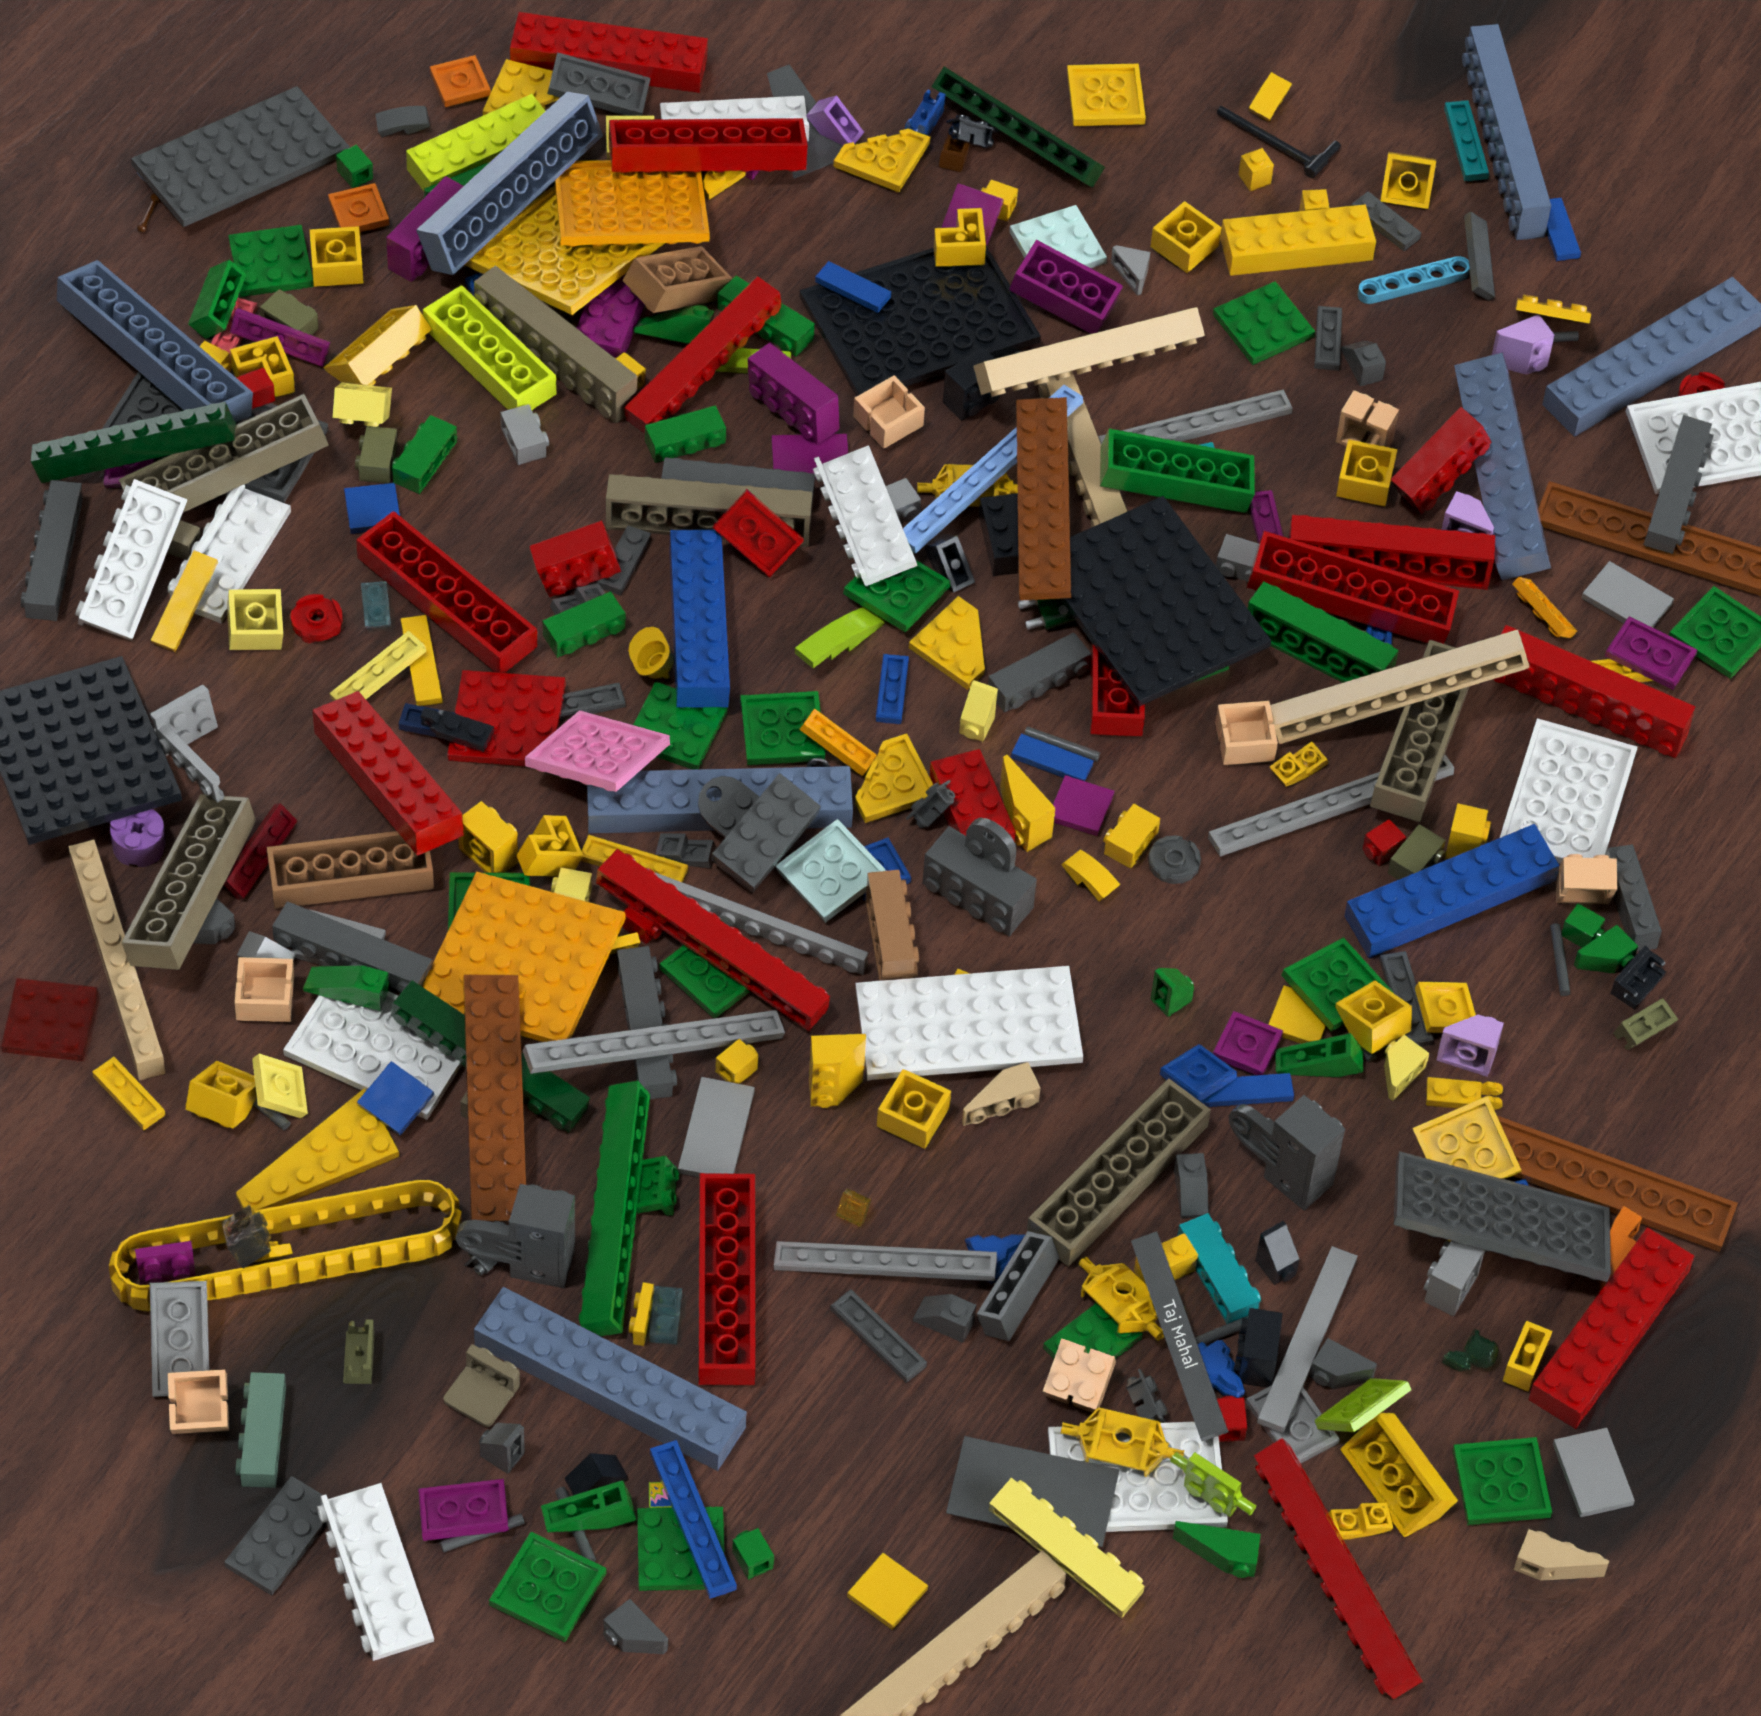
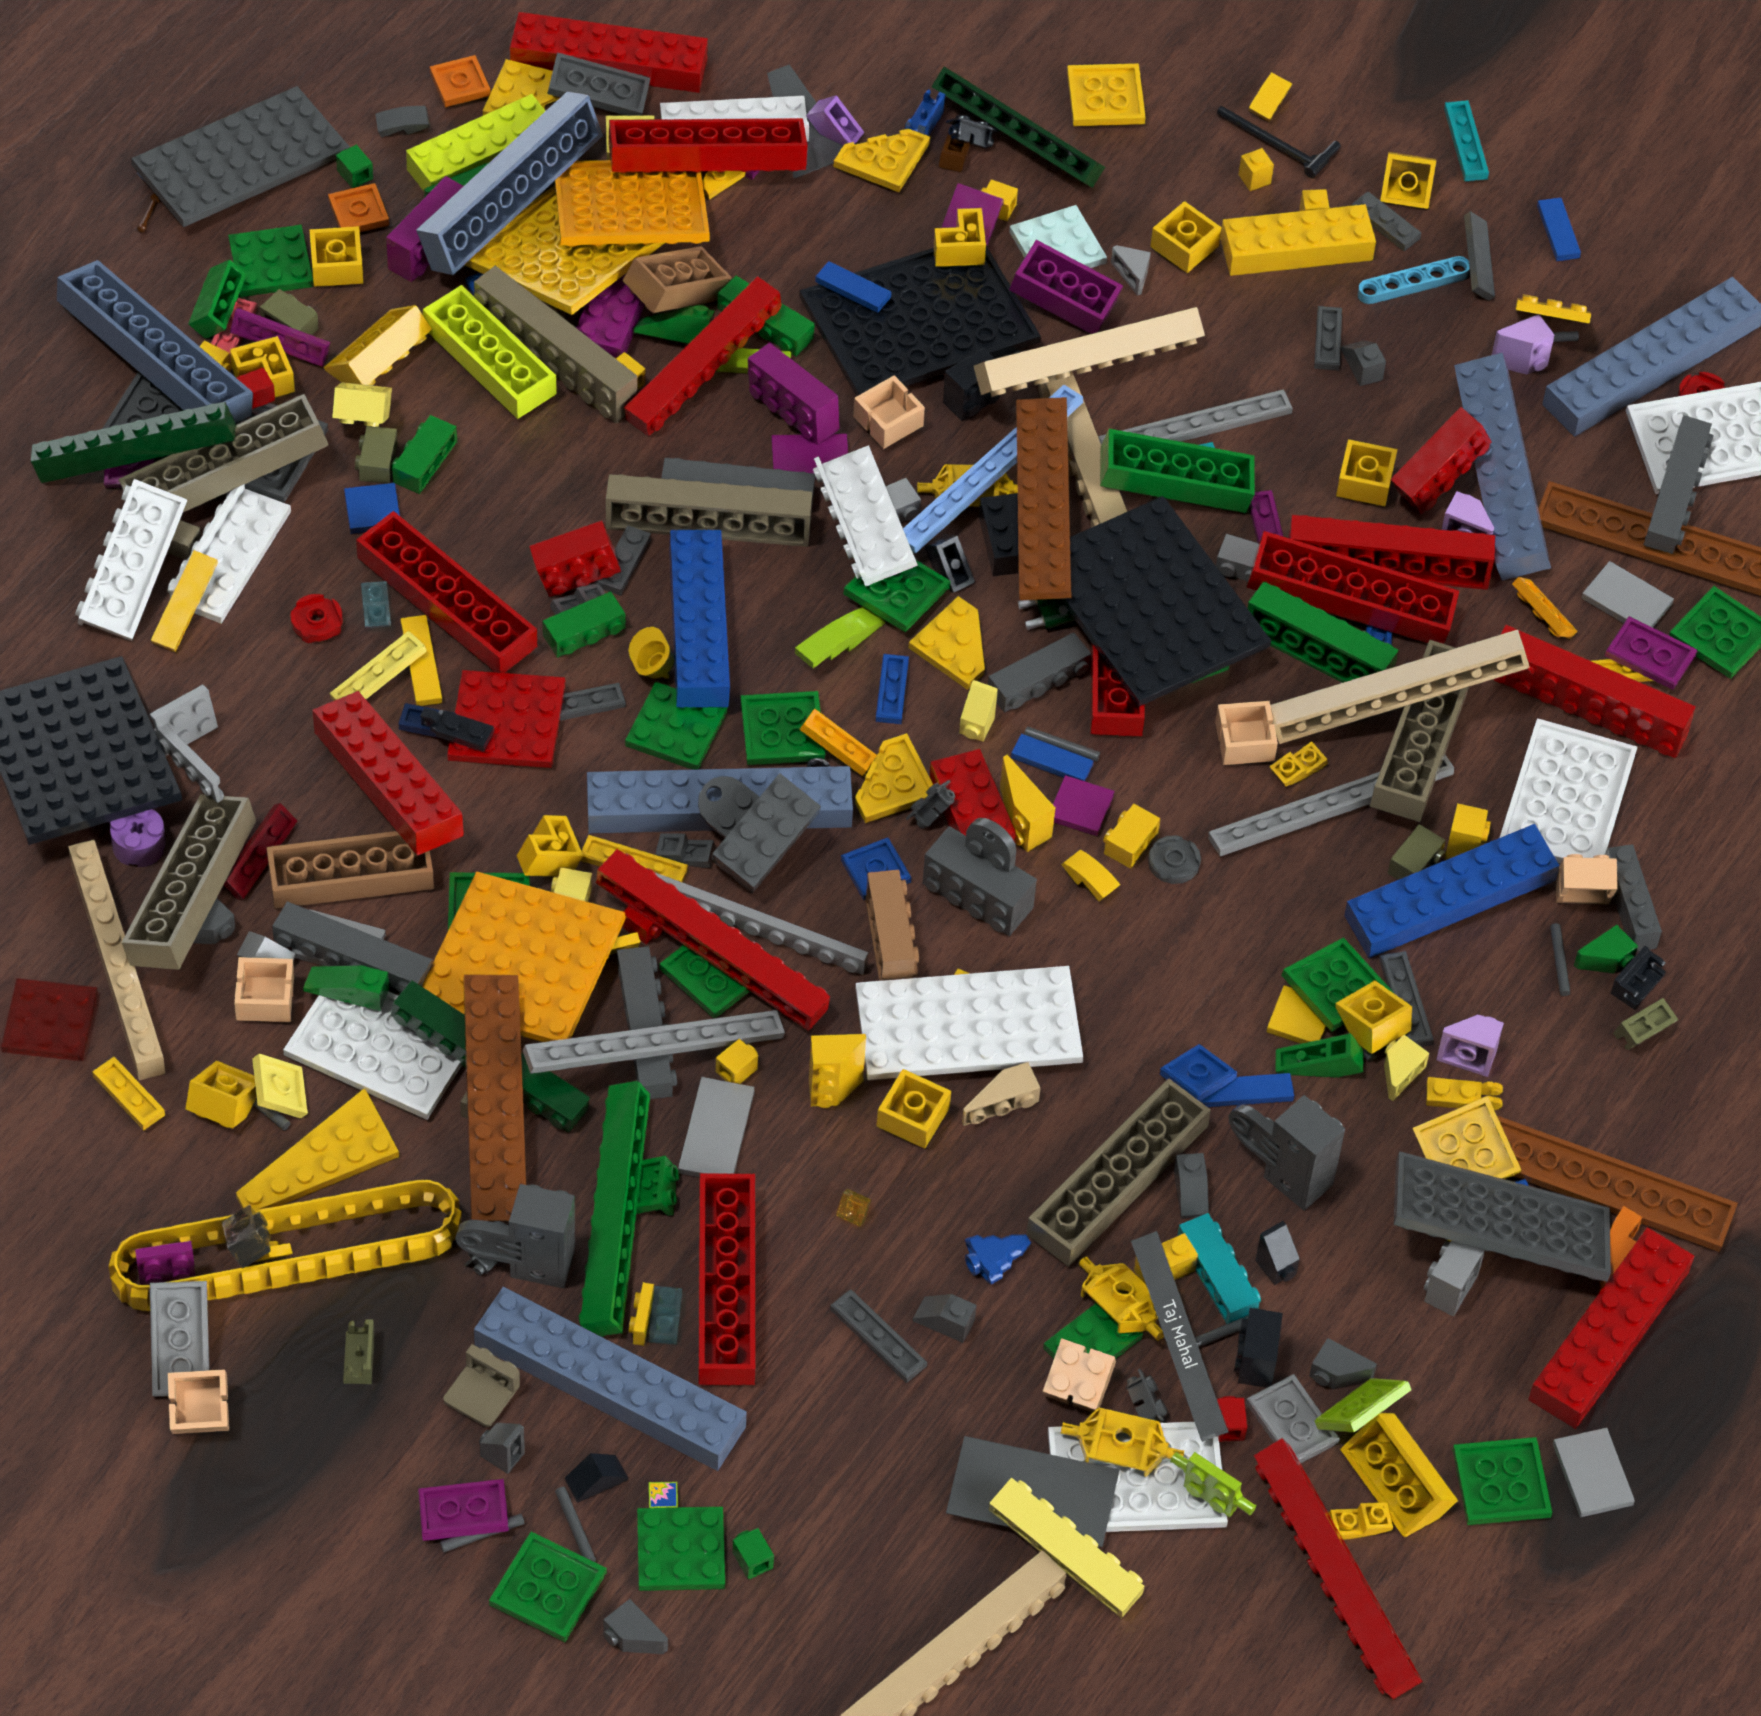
(52, 551): dark grey brick -> none
(255, 619): light yellow brick -> none
(262, 1430): sand green brick -> none
(278, 1537): dark grey plate -> none
(375, 1572): white bracket -> none
(395, 1098): blue tile -> none
(489, 839): yellow brick -> none
(524, 434): light grey brick -> none
(590, 1510): green slope -> none
(597, 751): bright pink plate -> none
(685, 434): green brick -> none
(693, 1519): blue plate -> none
(758, 533): red tile -> none
(829, 870): light aqua plate -> none
(885, 1261): light grey tile -> none
(887, 1591): yellow tile -> none
(1018, 1286): dark grey brick -> none
(1171, 990): green slope -> none
(1221, 1369): blue rock -> none
(1225, 1548): green slope -> none
(1247, 1043): magenta plate -> none
(1263, 323): green plate -> none
(1307, 1339): light grey tile -> none
(1365, 415): light nougat piece -> none
(1383, 842): red brick -> none
(1443, 1004): yellow plate -> none
(1477, 1351): clear green piece -> none
(1506, 132): sand blue brick -> none
(1527, 1356): yellow brick -> none
(1555, 1560): tan slope -> none
(1583, 926): green brick -> none

